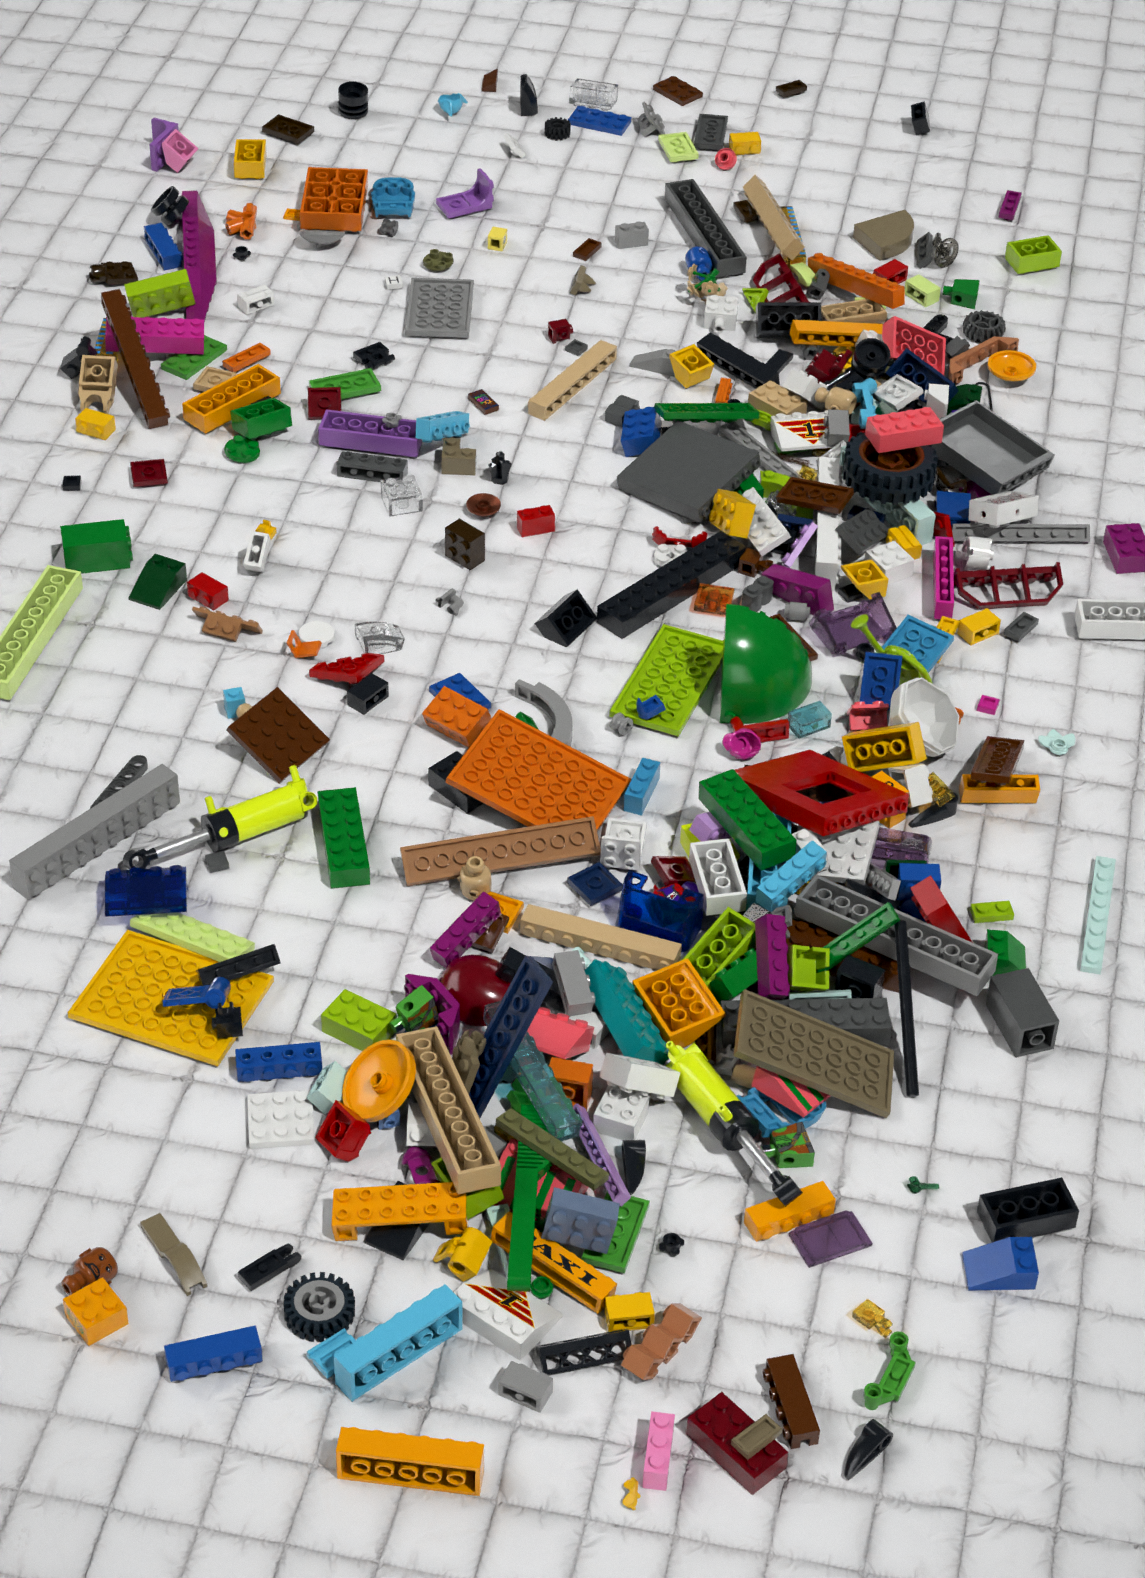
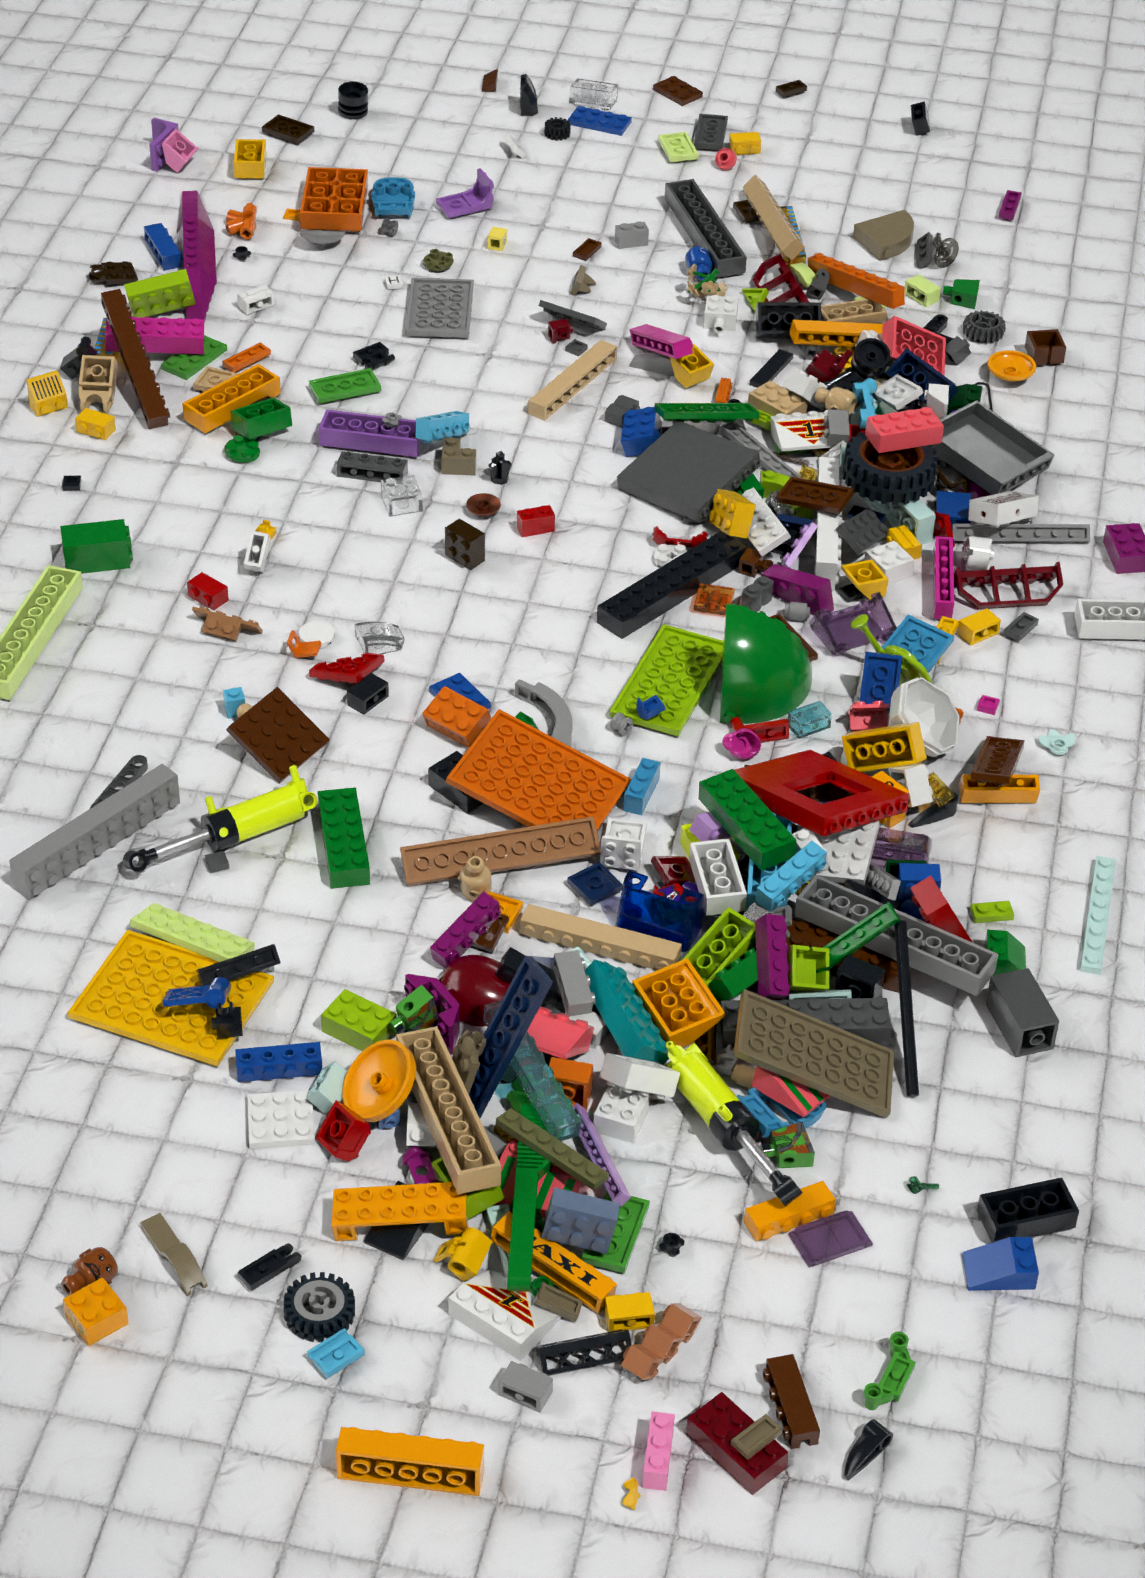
(46, 393): none -> yellow slope
(146, 891): clear blue piece -> none
(148, 472): dark red plate -> none
(158, 581): dark green slope -> none
(169, 205): black wheel -> none
(213, 1353): blue brick -> none
(321, 399): dark red plate -> none
(398, 1342): medium azure brick -> none
(450, 596): light grey piece -> none
(451, 103): medium azure piece -> none
(483, 402): tile -> none
(558, 1302): none -> dark tan tile
(566, 619): black slope -> none
(575, 316): none -> dark grey plate
(633, 1162): black piece -> none
(650, 121): light grey bracket -> none
(661, 341): none -> dark pink brick
(737, 362): black brick -> none
(862, 648): black plate -> none
(872, 1315): clear yellow plate -> none
(893, 271): red brick -> none
(976, 354): nougat slope -> none
(1033, 254): lime brick -> none
(1045, 346): none -> reddish brown piece

